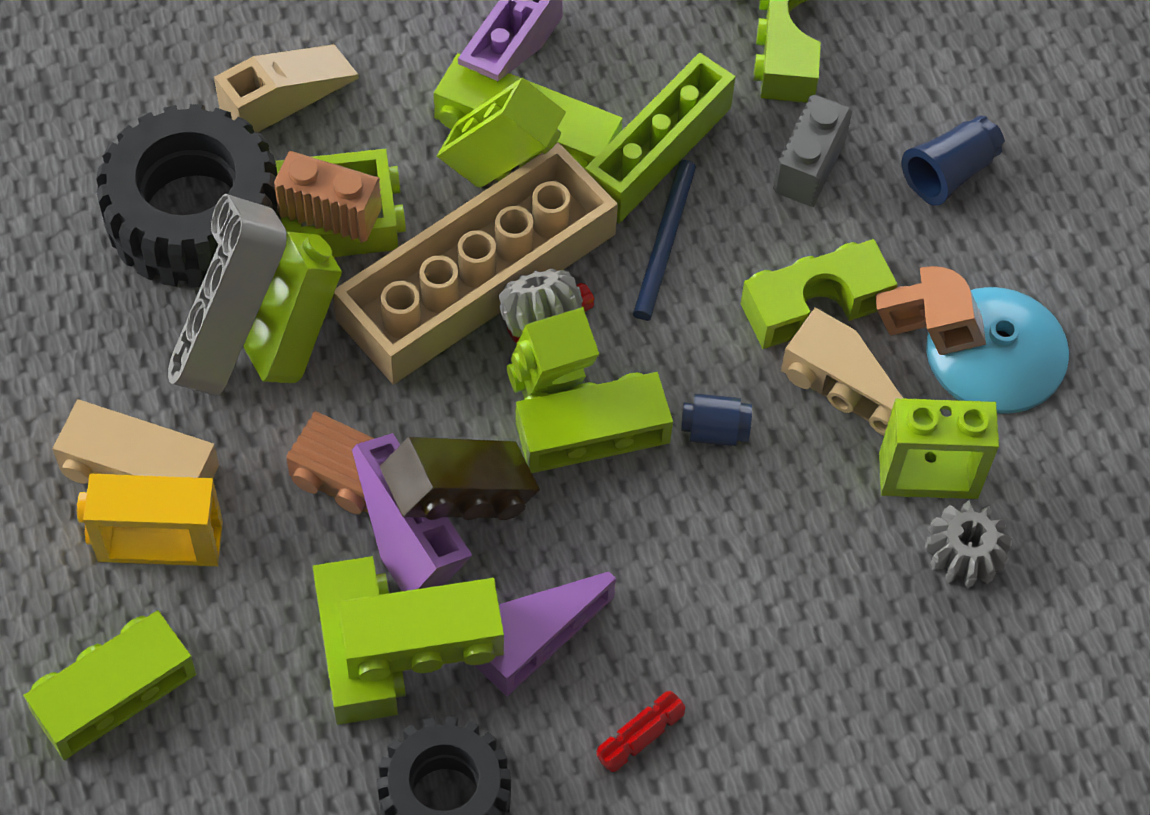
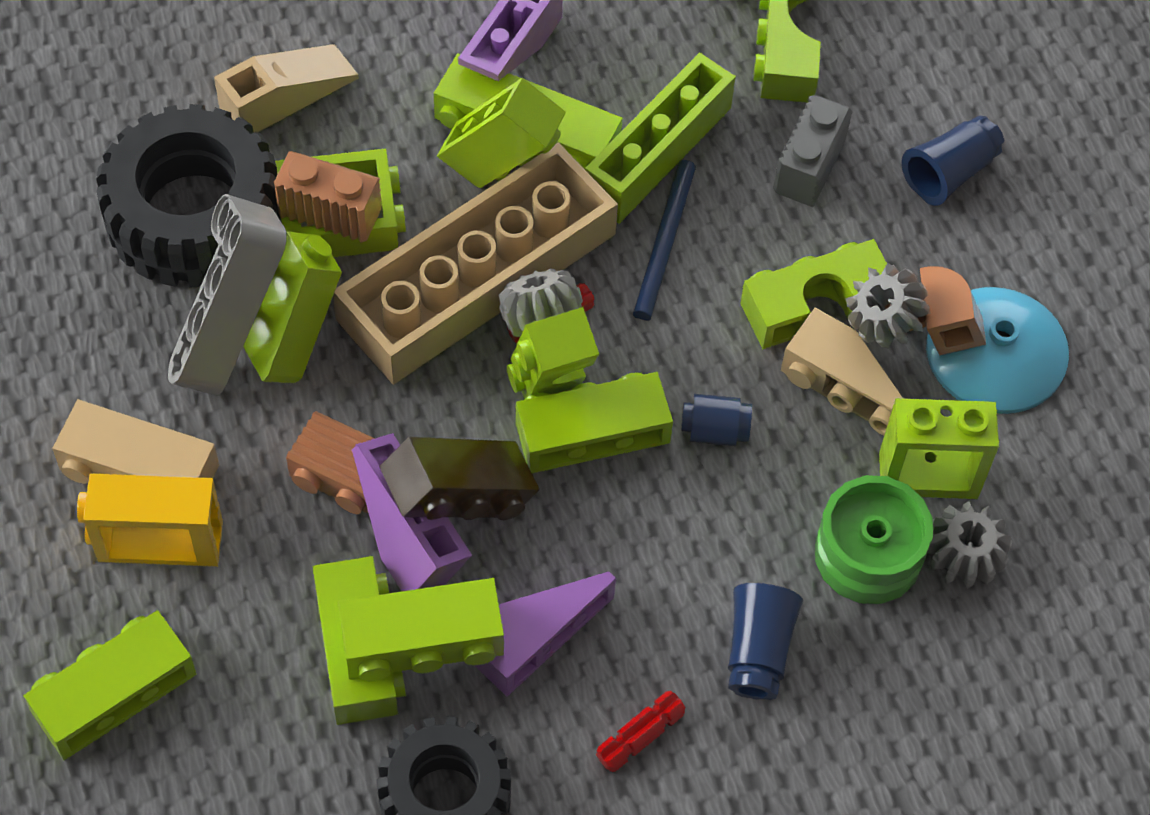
(761, 638): none -> dark blue plant
(873, 539): none -> bright green wheel
(906, 306): none -> light grey gear

